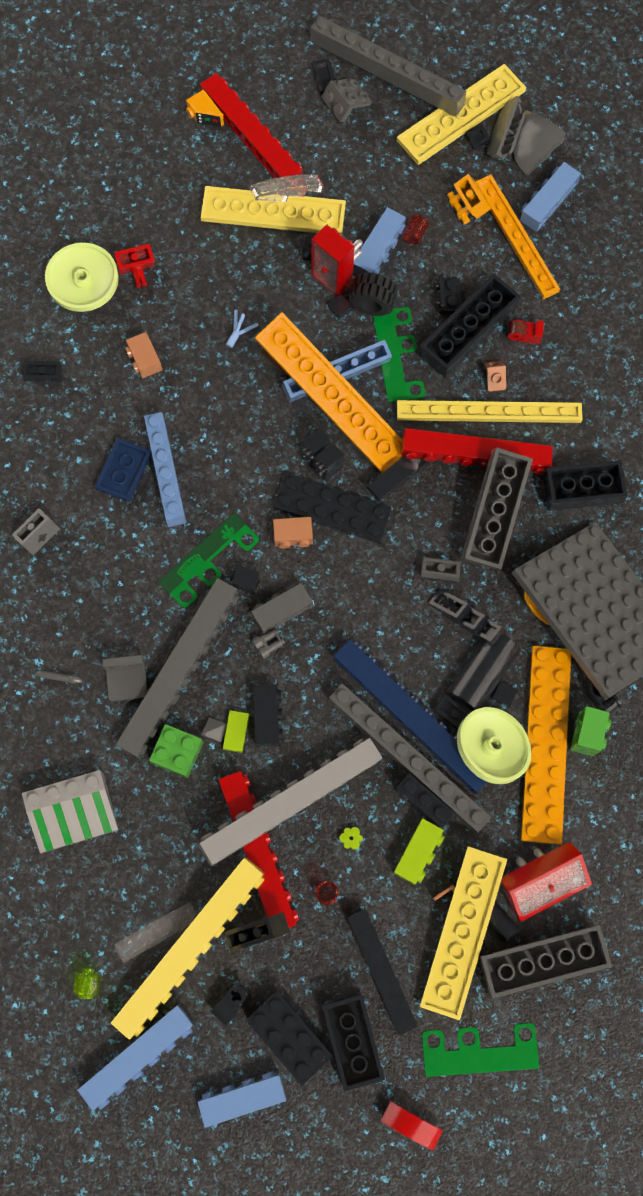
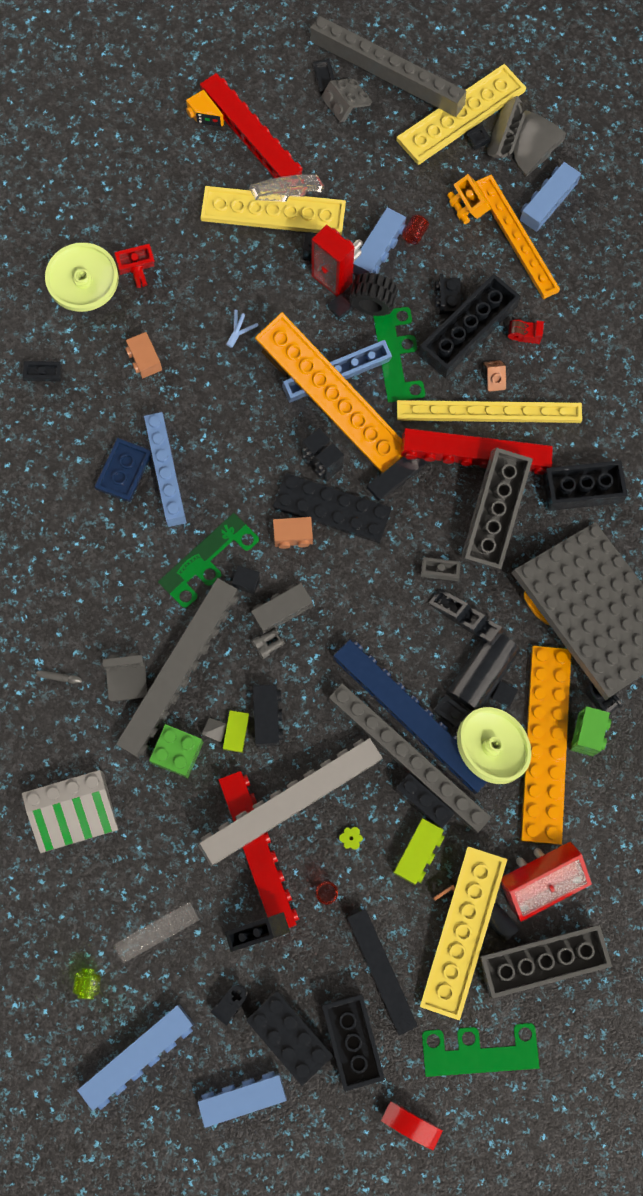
(35, 531): dark grey brick -> none
(187, 948): light yellow brick -> none

